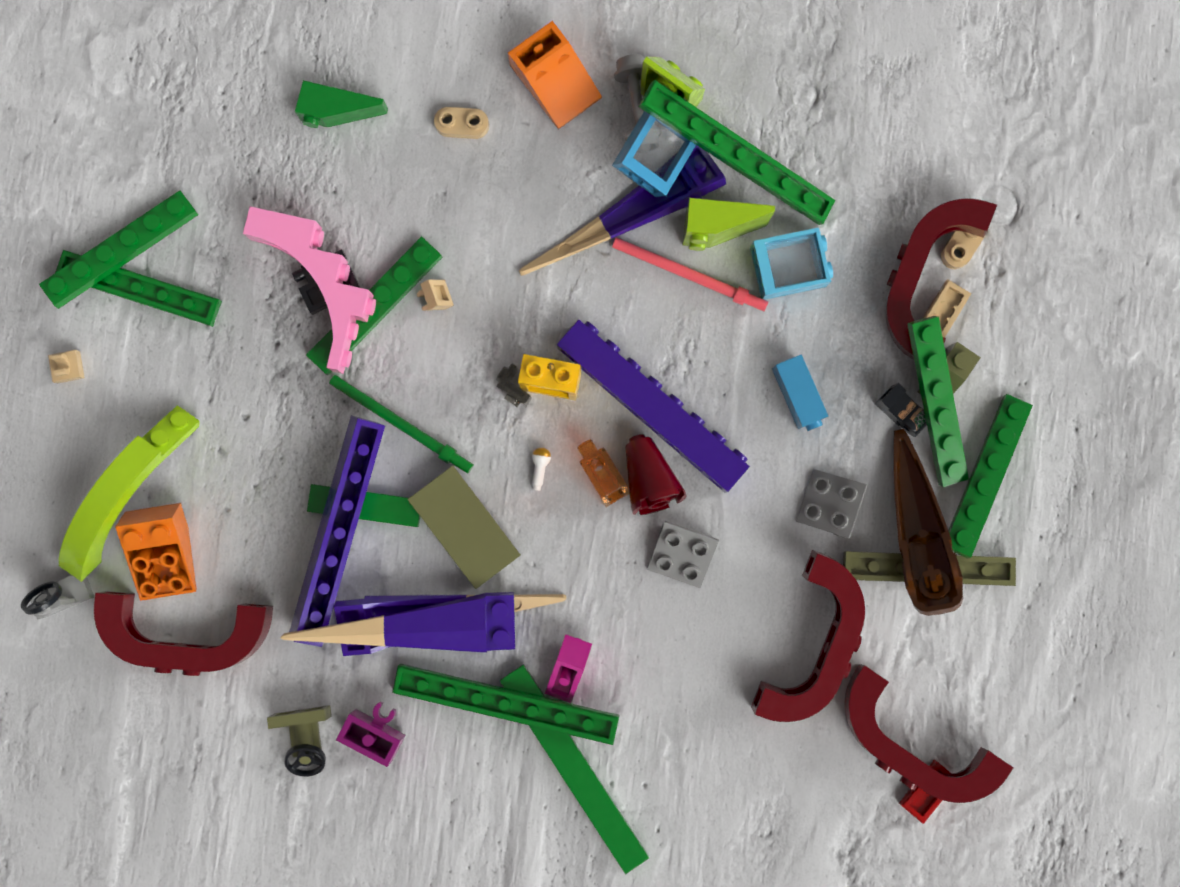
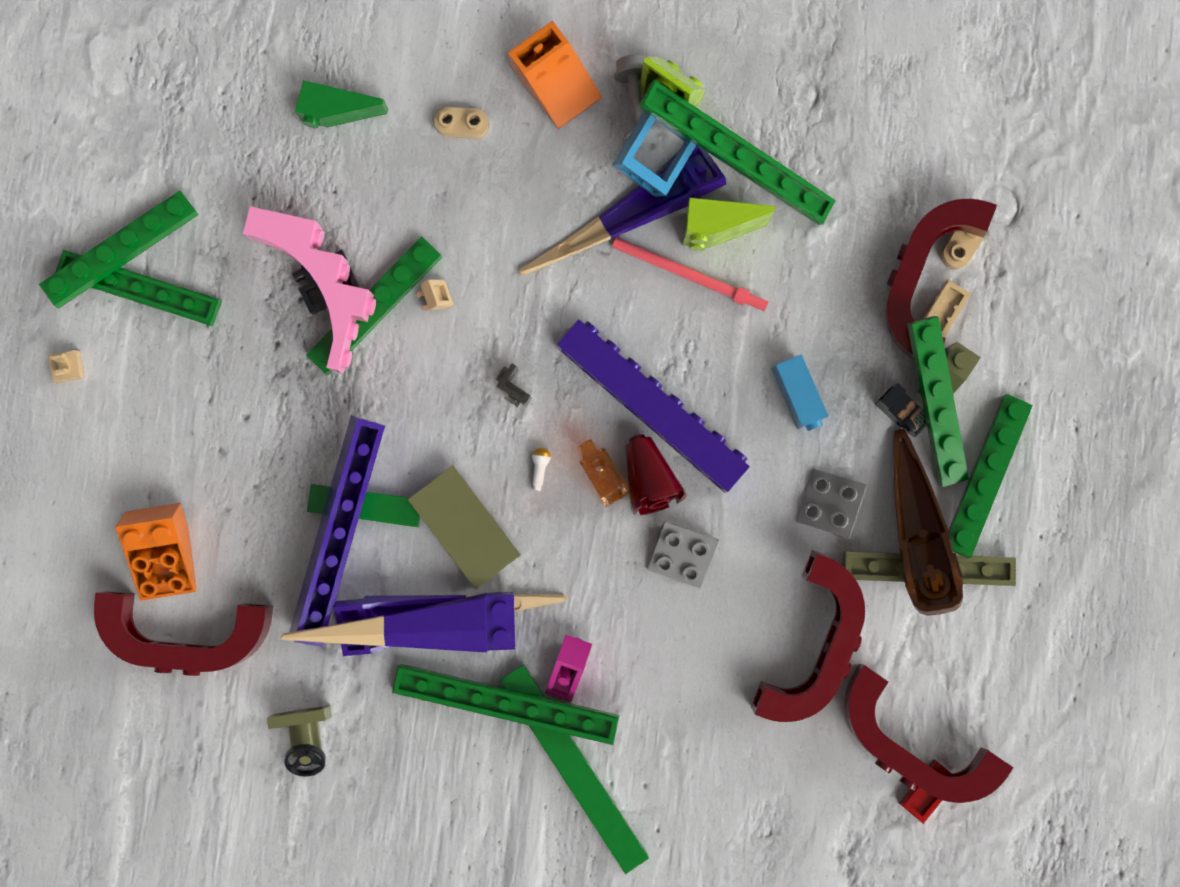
(56, 596): light grey piece -> none
(97, 513): lime arch -> none
(372, 735): magenta brick -> none
(446, 453): green bar -> none
(555, 379): yellow window -> none
(791, 263): window -> none

